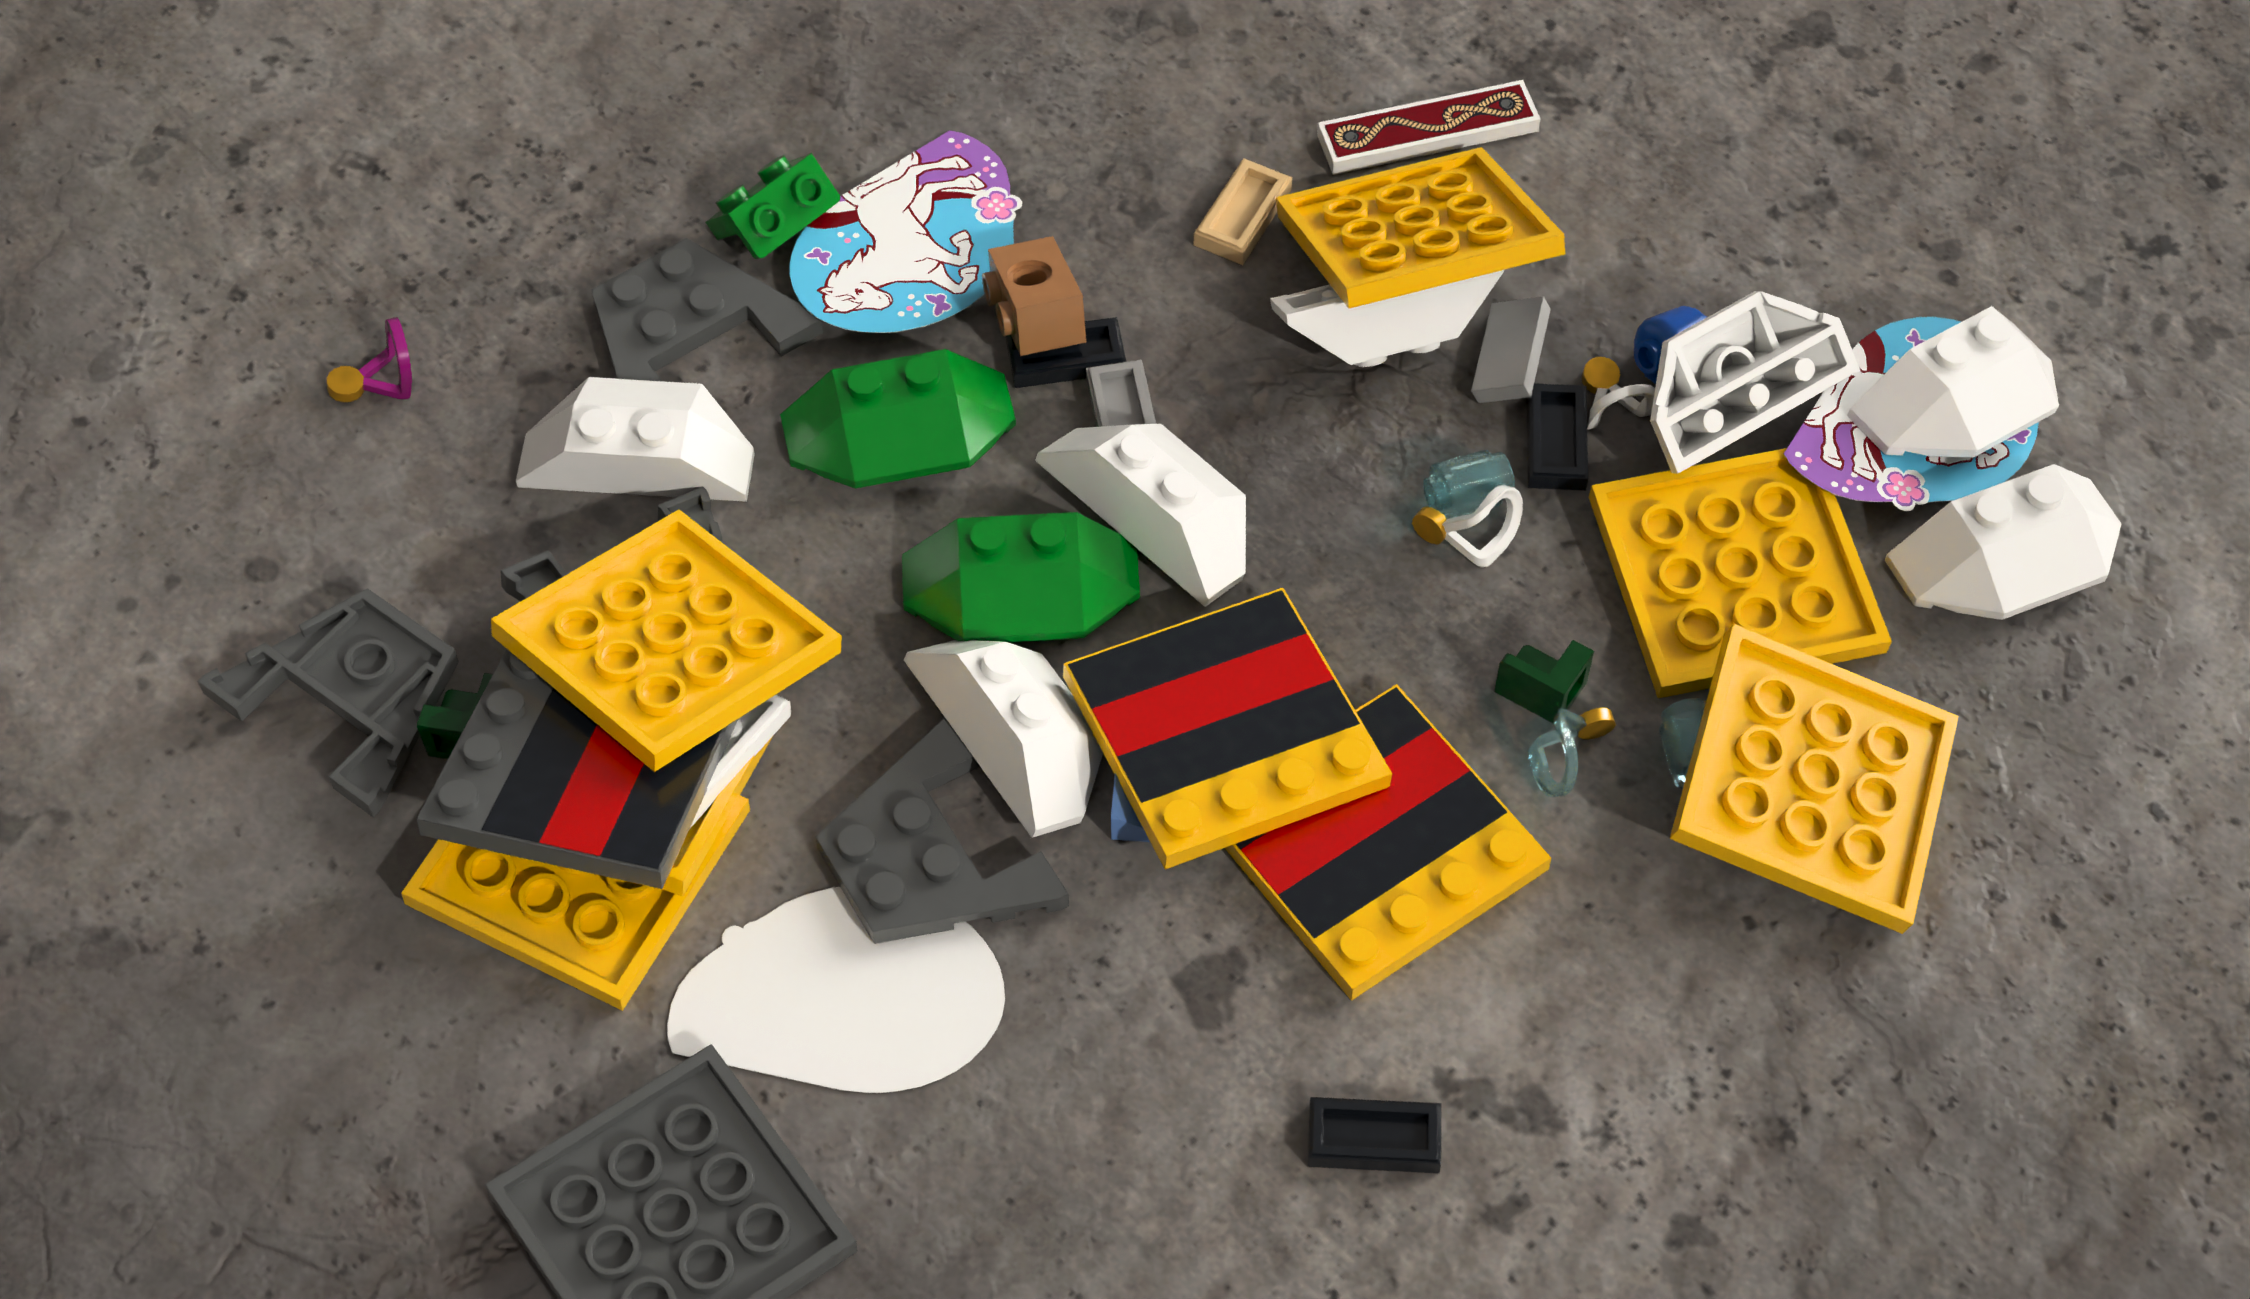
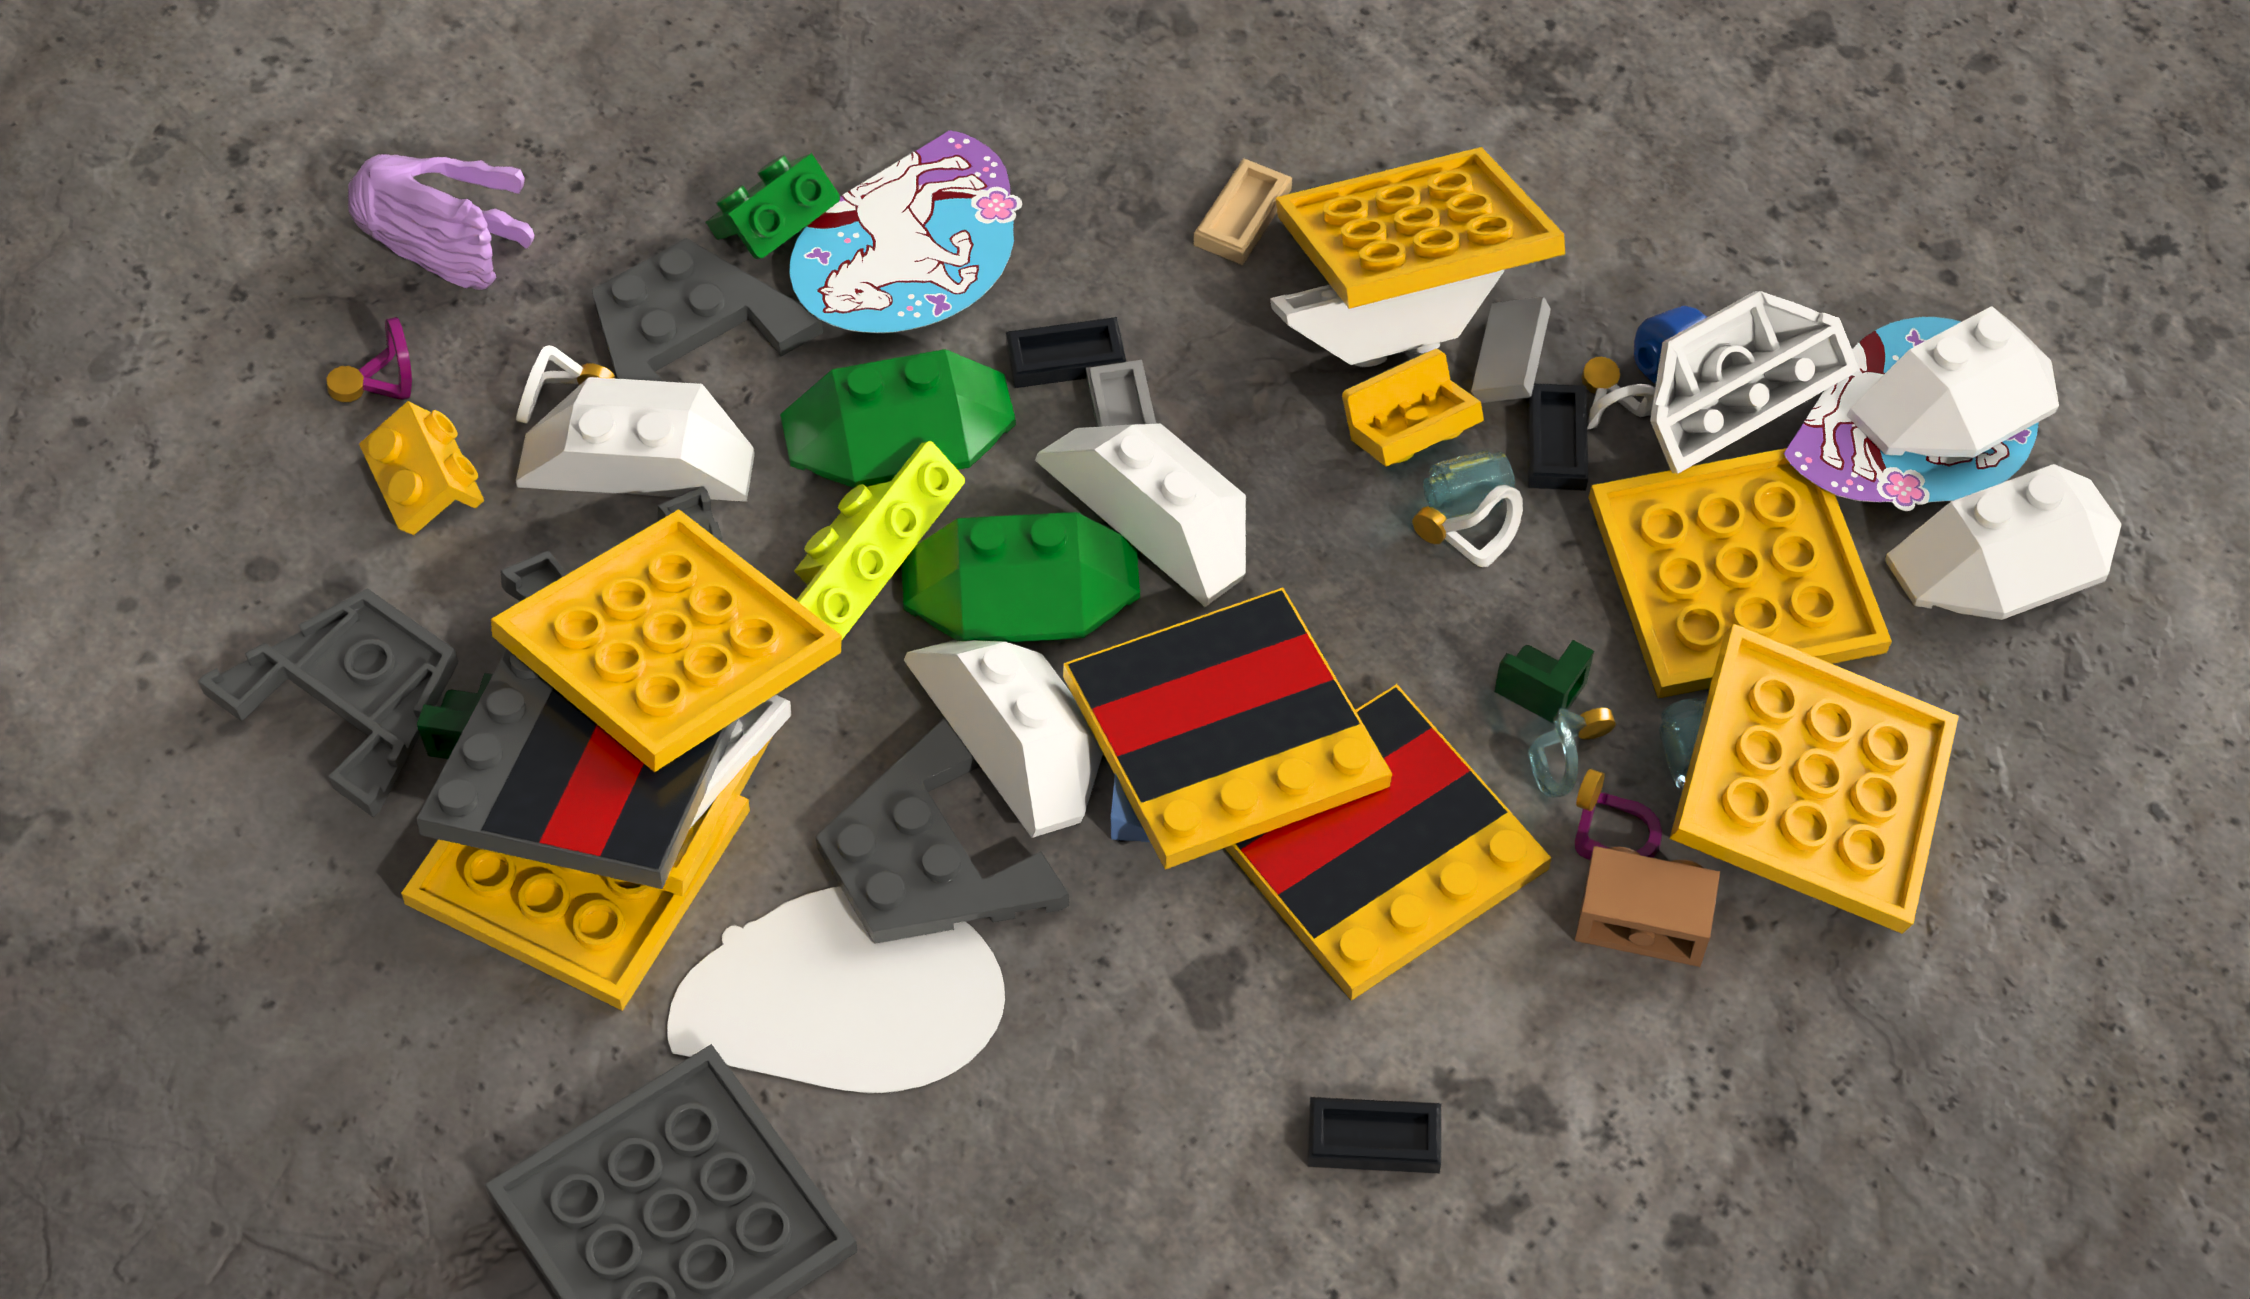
(419, 466): none -> yellow bracket
(432, 226): none -> lavender hair
(572, 375): none -> white piece
(874, 536): none -> neon yellow bracket
(1035, 296): medium nougat brick -> none
(1409, 409): none -> yellow bracket
(1428, 127): tile -> none
(1590, 794): none -> magenta piece
(1648, 905): none -> medium nougat brick

